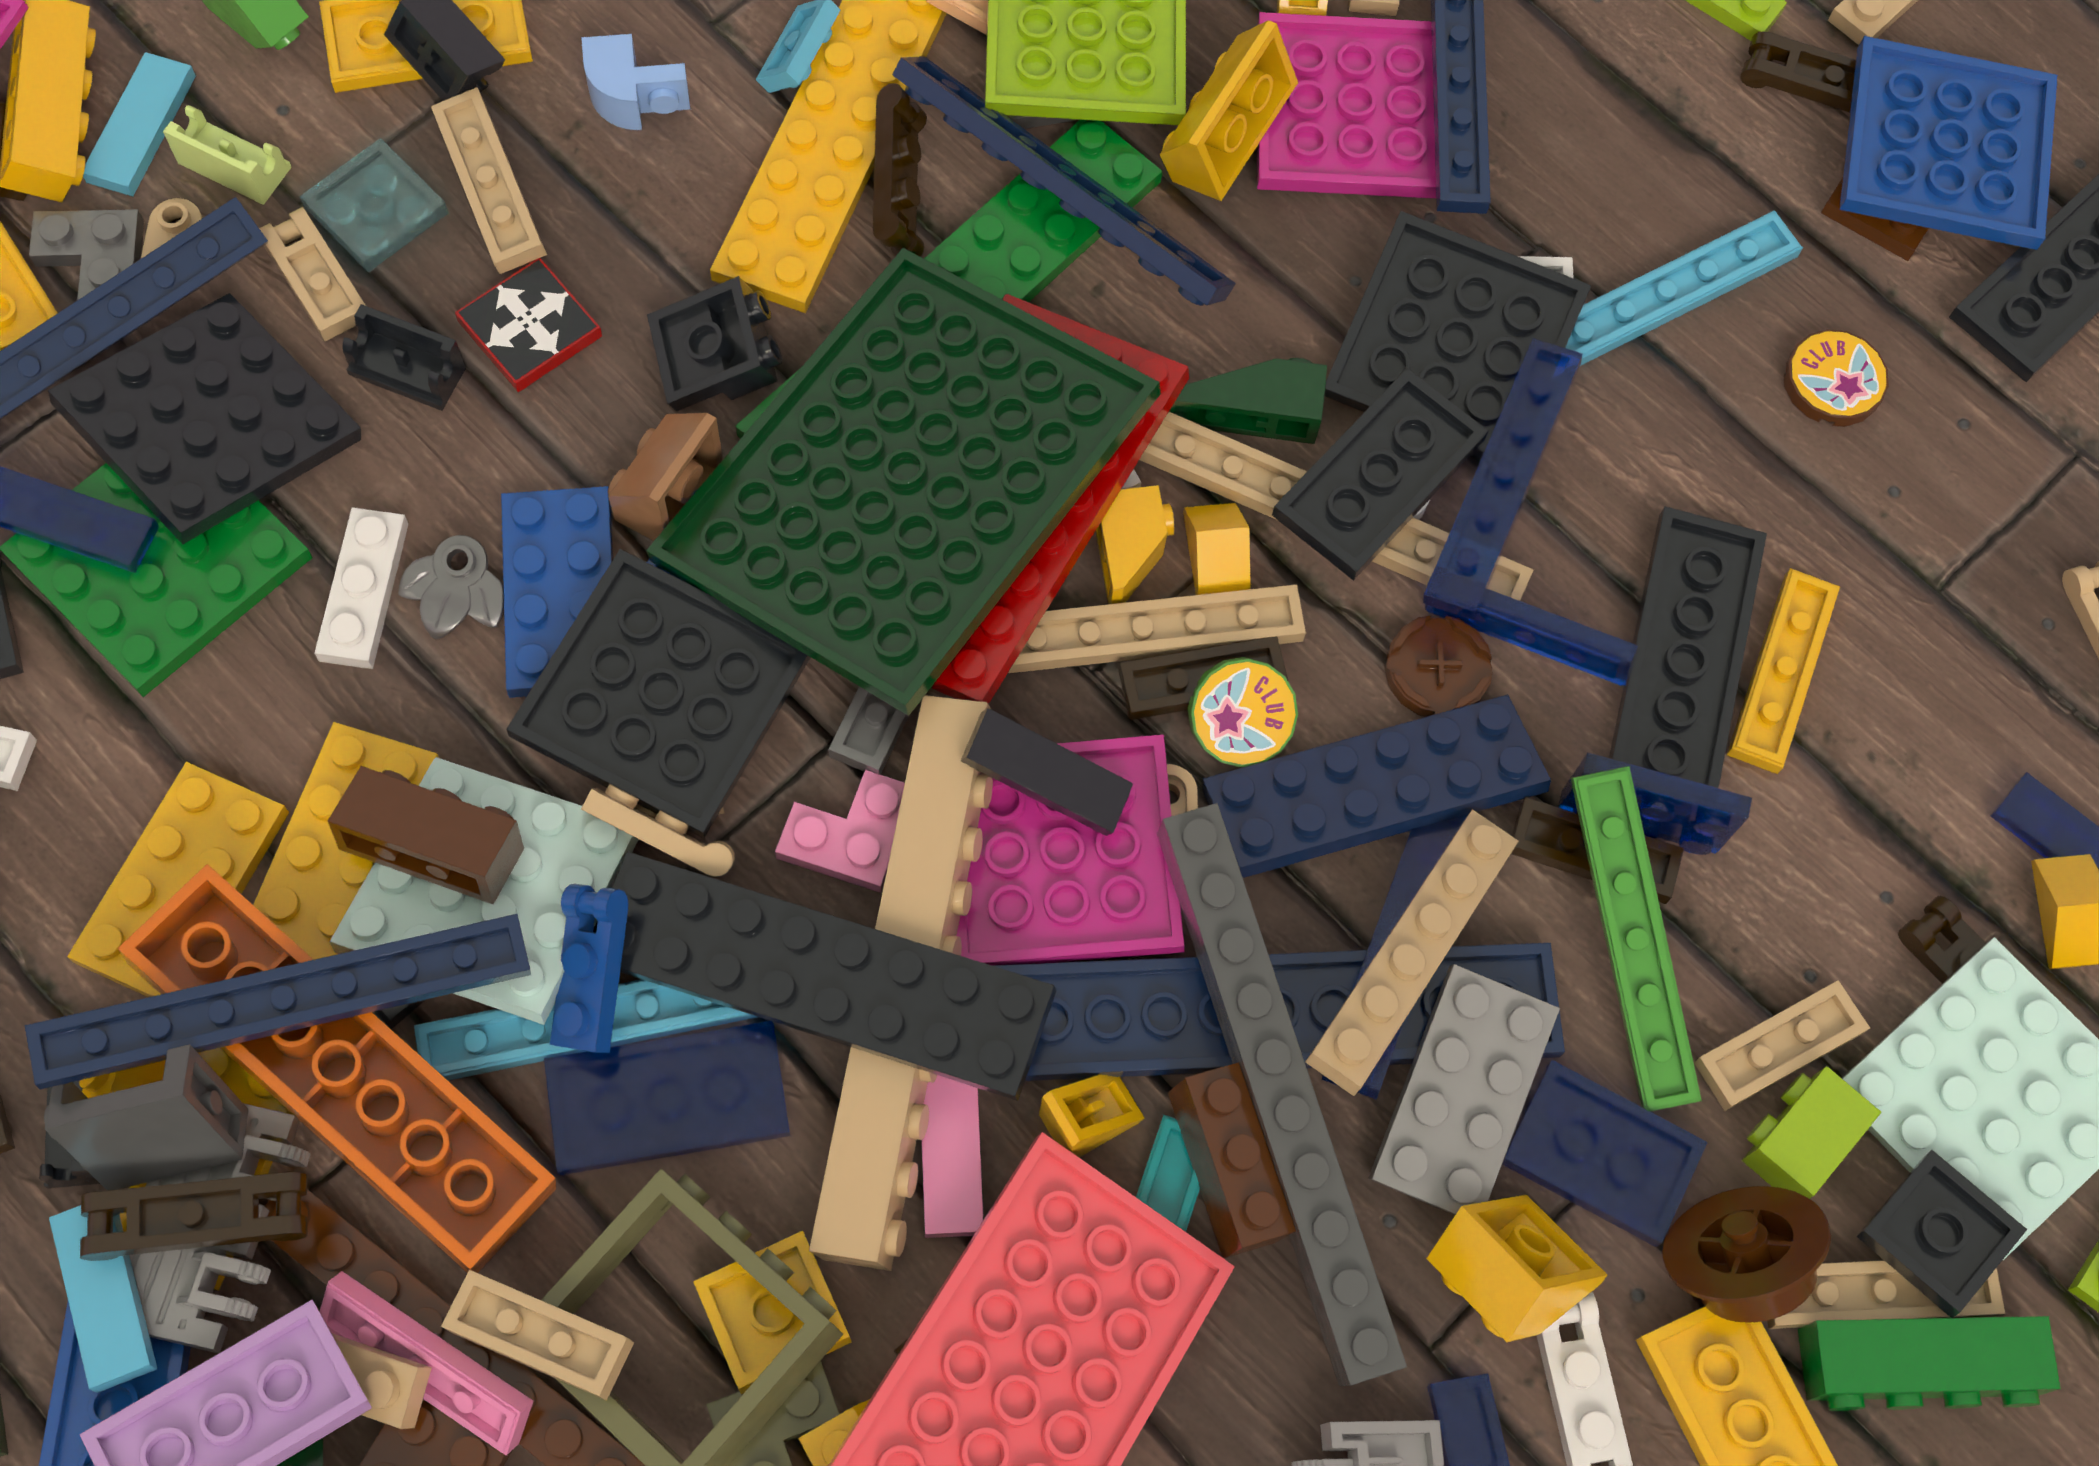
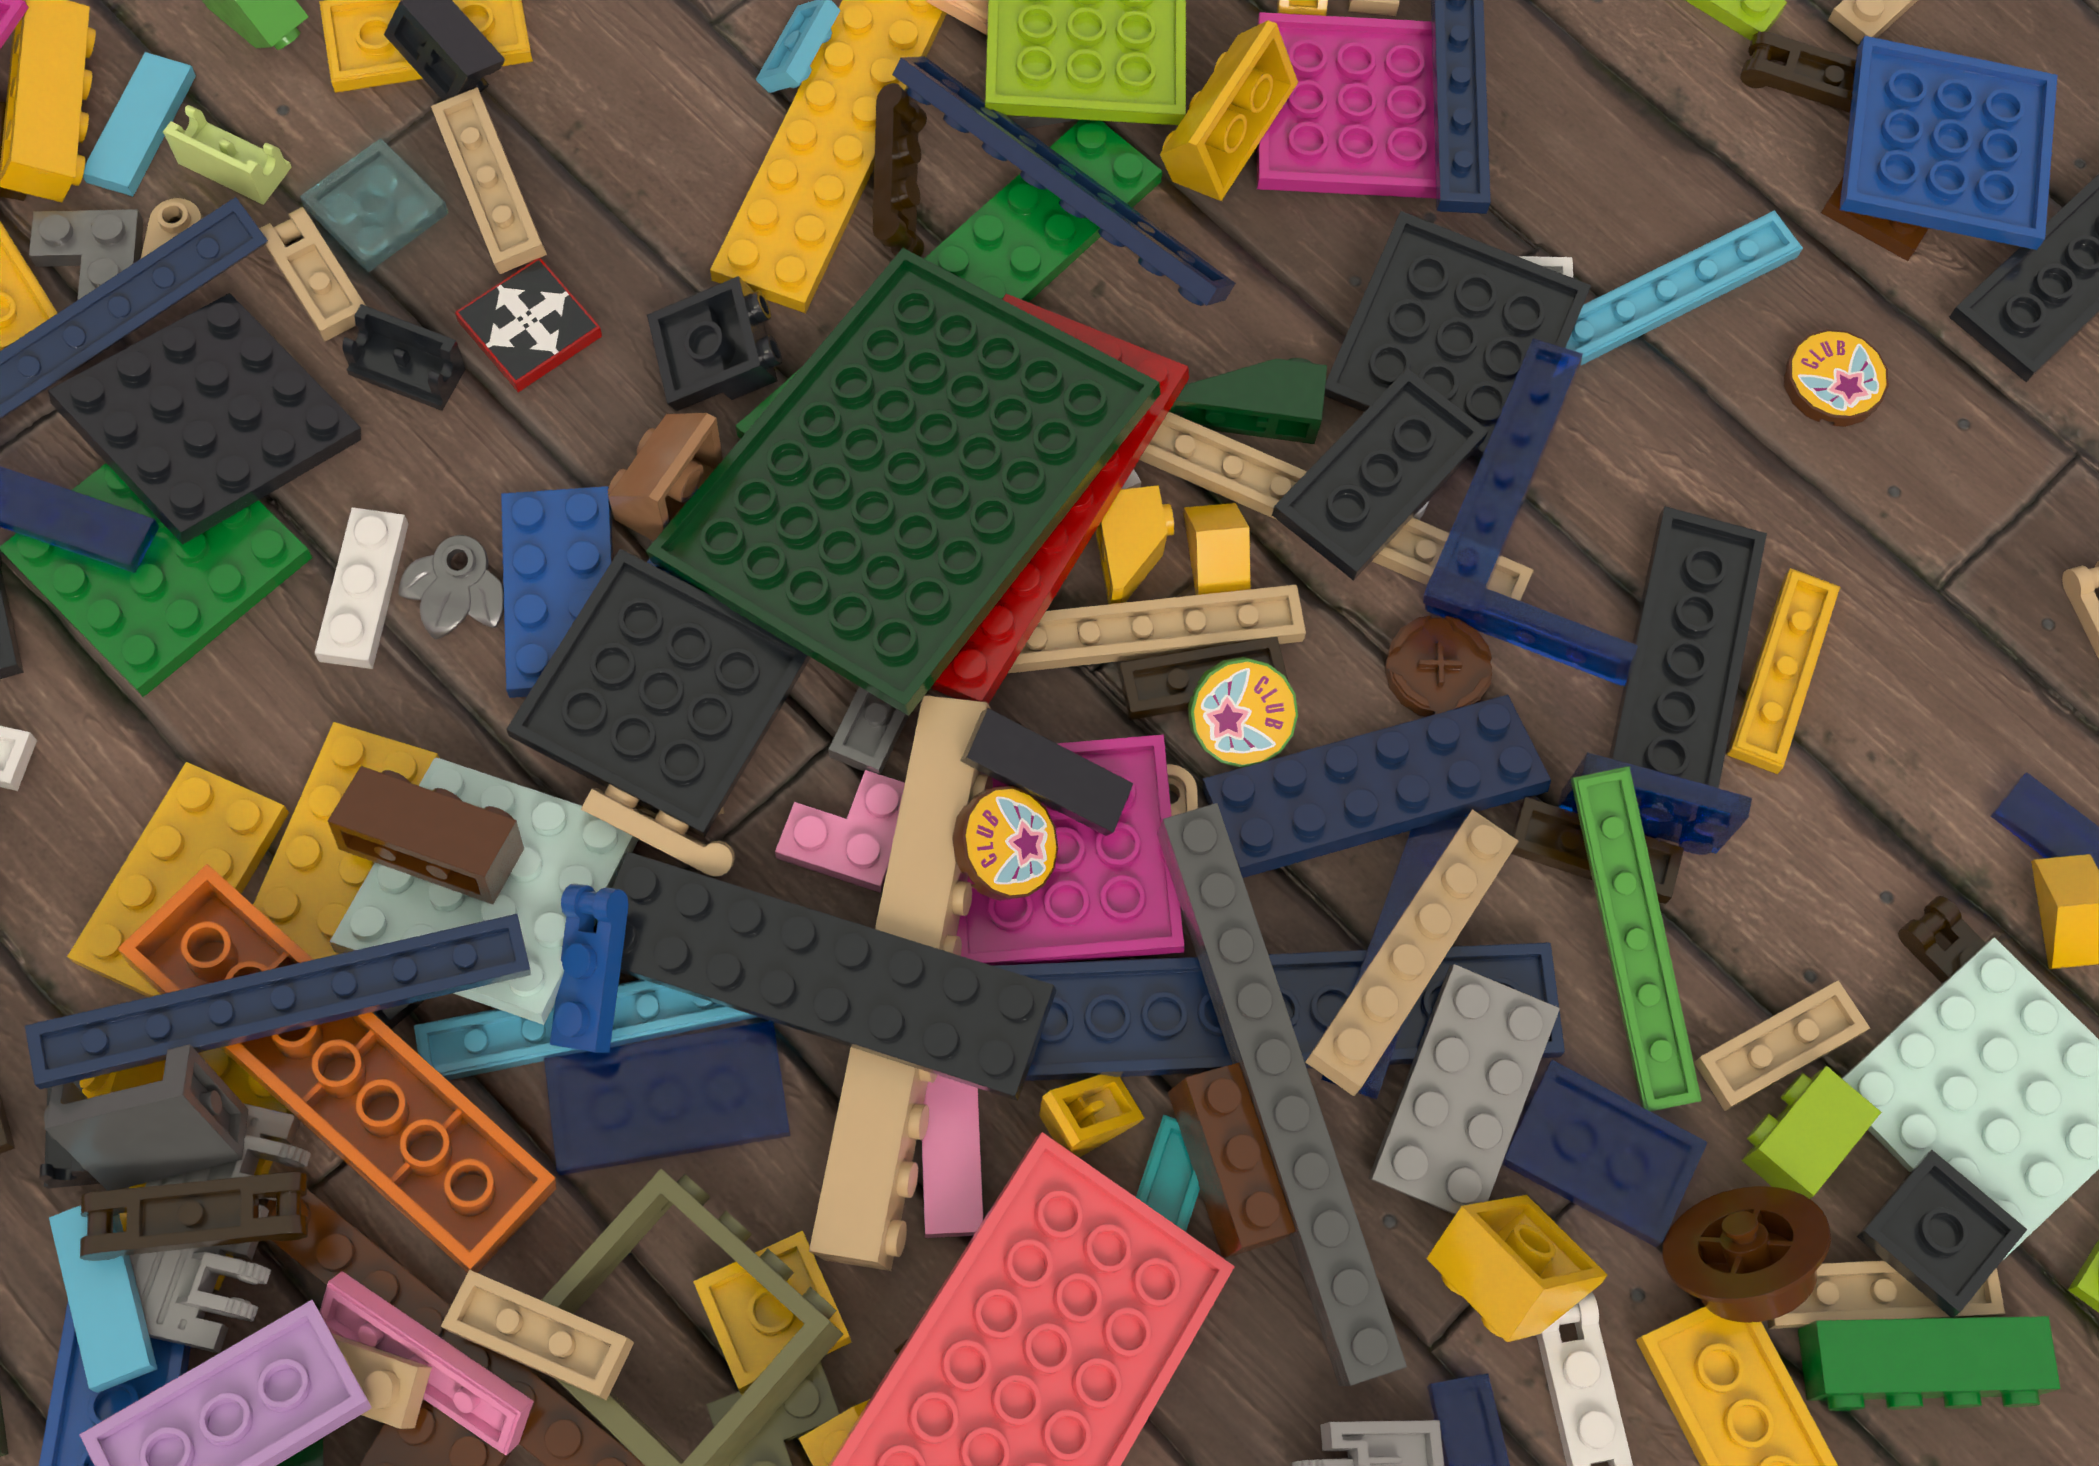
(625, 91): light blue brick -> none
(1005, 843): none -> tile

